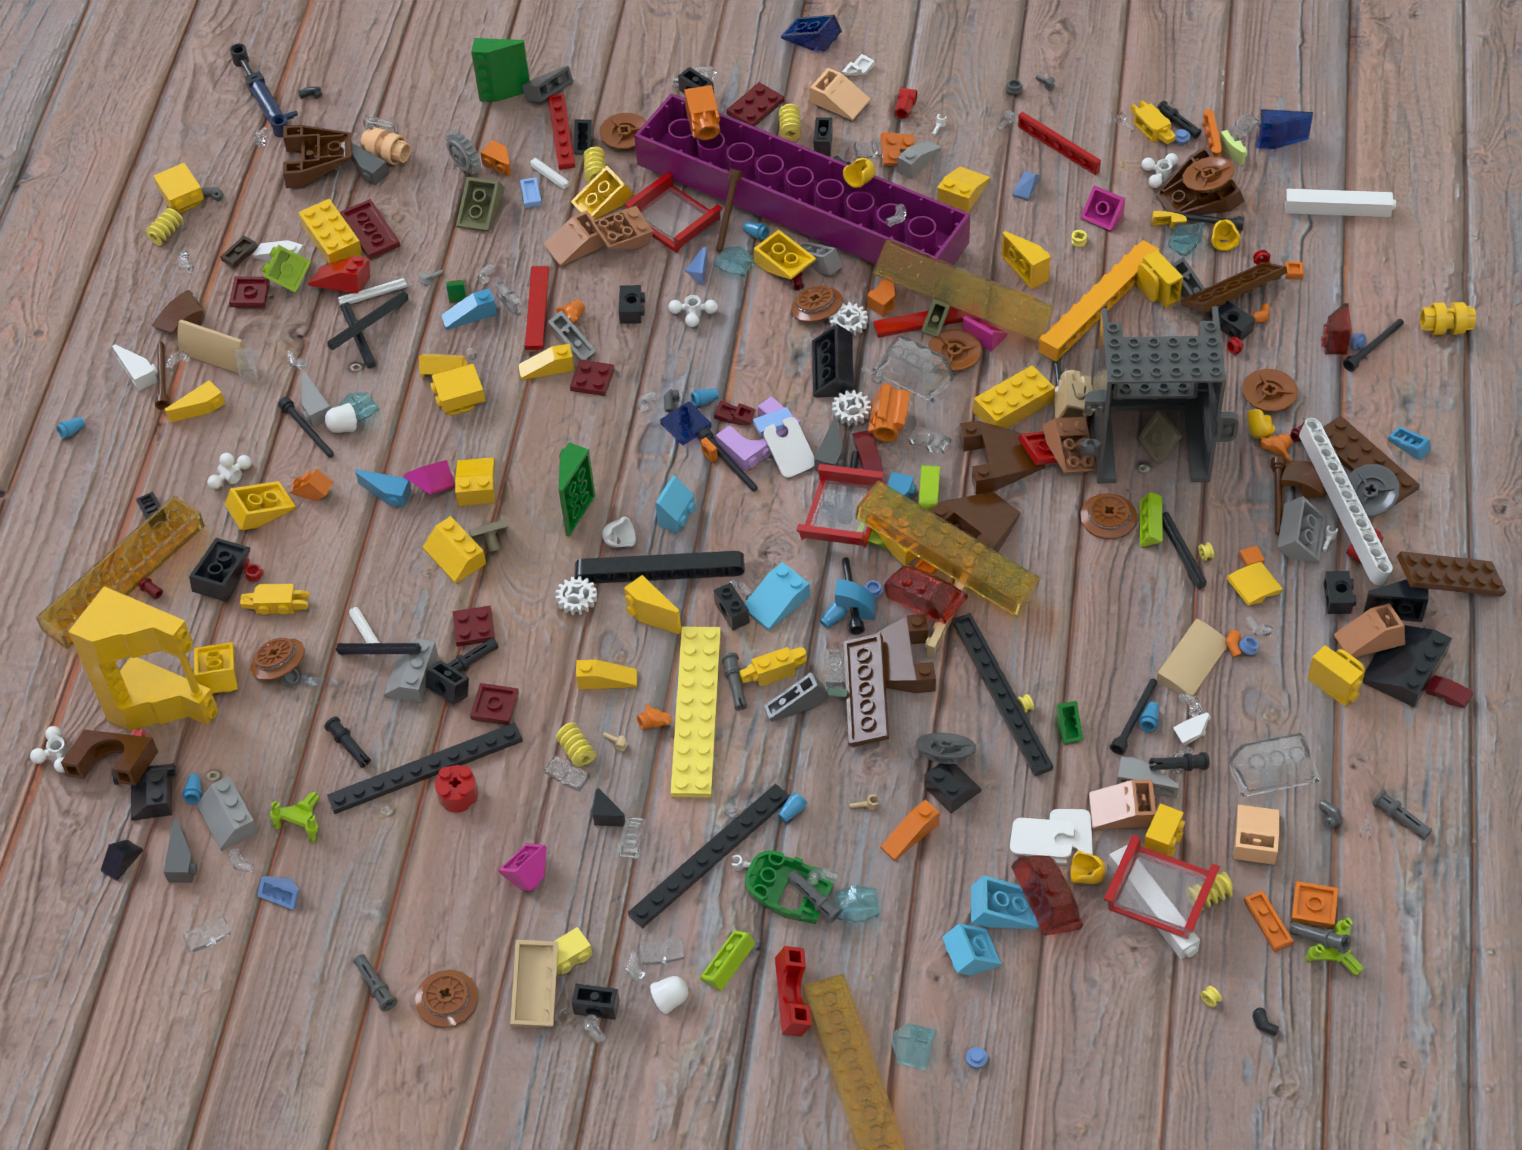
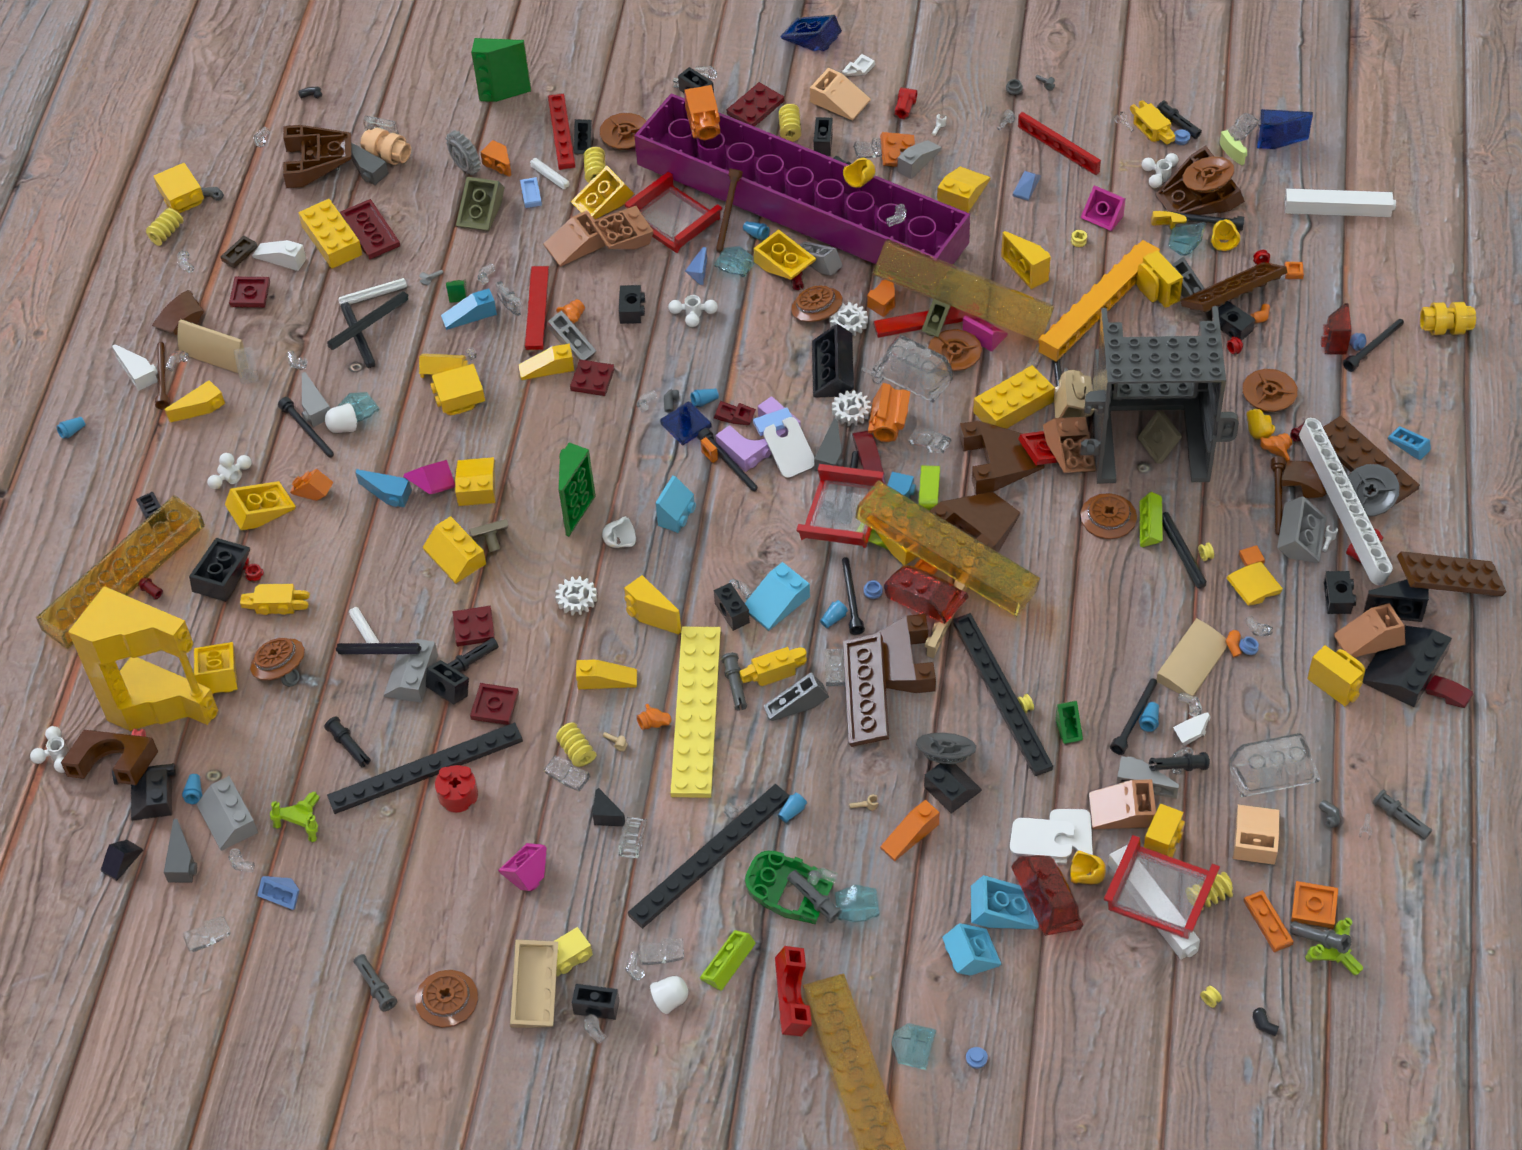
(258, 88): dark blue piece -> none
(285, 268): lime plate -> none
(343, 275): red slope -> none
(547, 84): dark grey slope -> none
(661, 567): black beam -> none
(739, 866): white hand -> none
(837, 691): sand green tile -> none
(854, 595): dark azure brick -> none
(1211, 131): orange plate -> none

